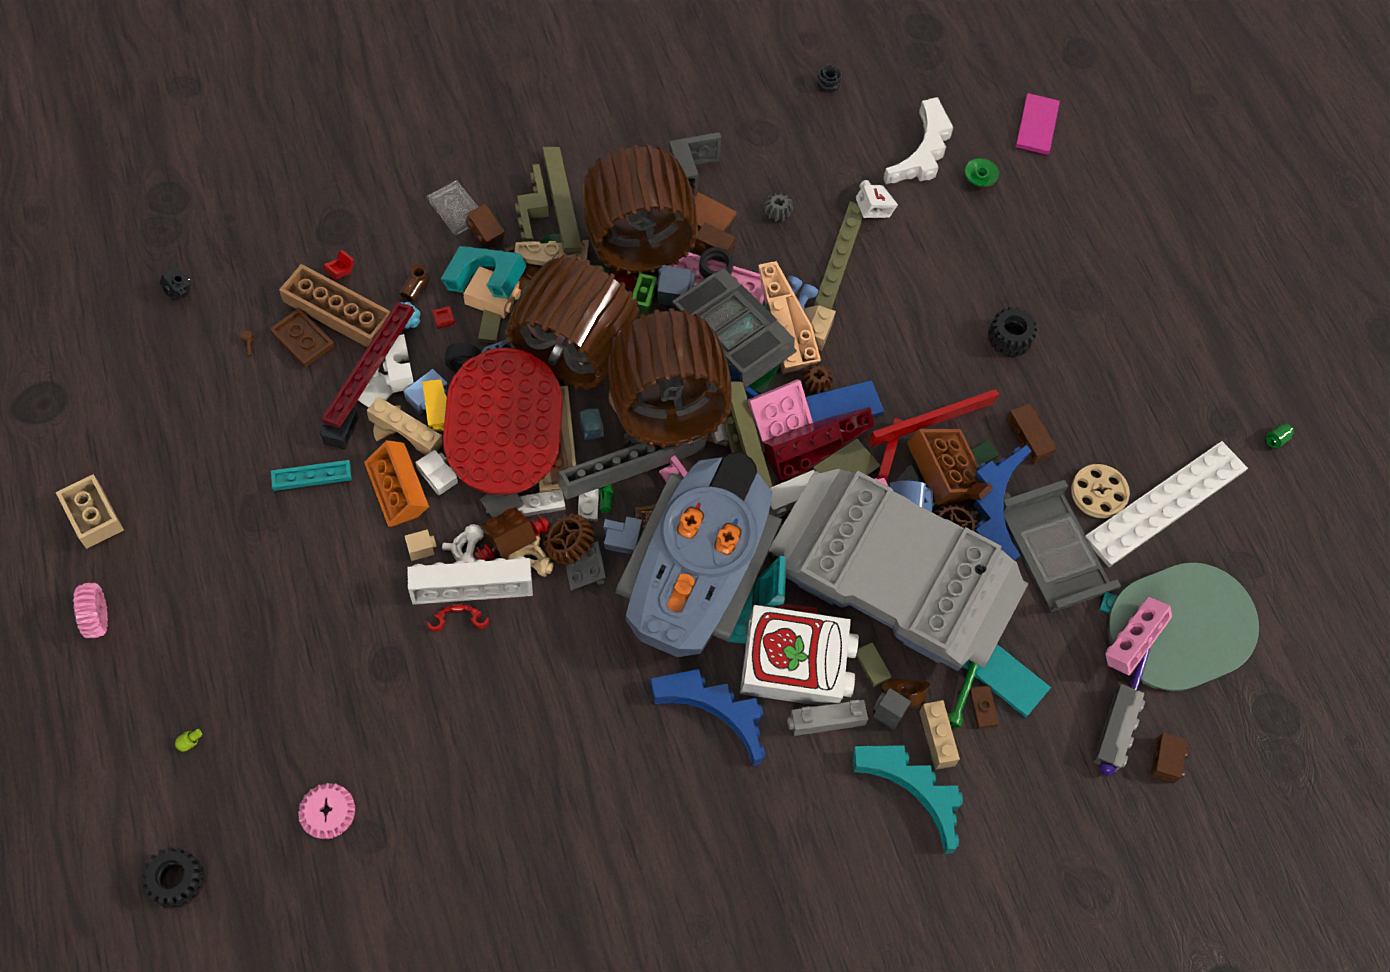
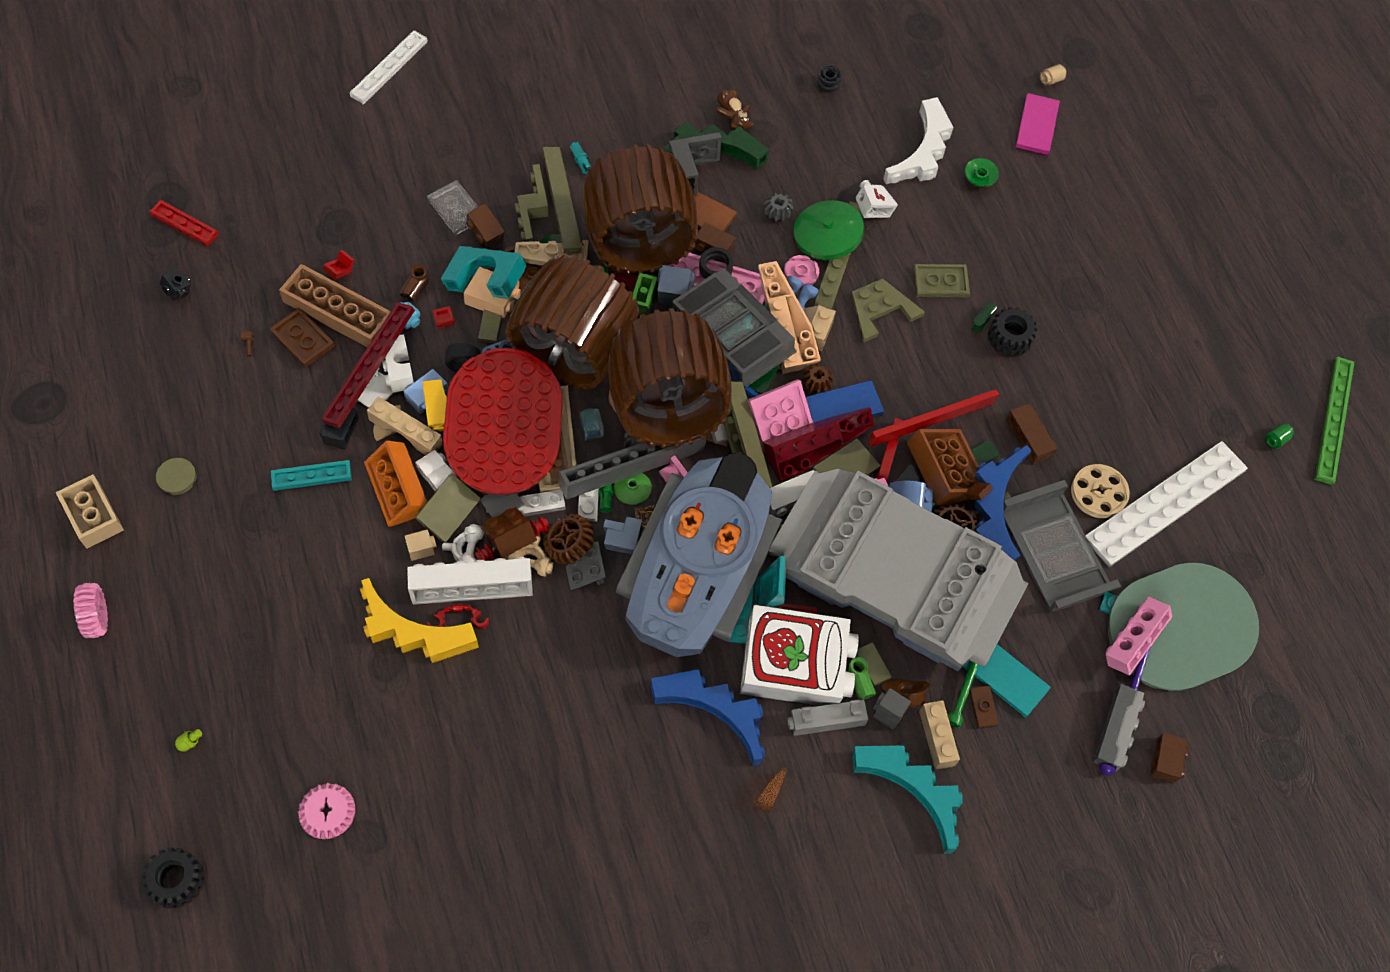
(176, 476): none -> olive tile
(184, 223): none -> red tile
(388, 67): none -> white tile
(436, 641): none -> yellow arch
(447, 508): none -> olive tile
(580, 157): none -> teal axle
(633, 495): none -> bright green dish
(732, 109): none -> reddish brown piece
(735, 144): none -> dark green arch
(768, 796): none -> clear orange slope
(803, 269): none -> bright pink tile
(828, 230): none -> green dish
(863, 685): none -> bright green piece
(878, 300): none -> olive wing
(941, 280): none -> olive tile
(984, 316): none -> dark green bar
(1053, 75): none -> tan brick
(1334, 421): none -> bright green tile

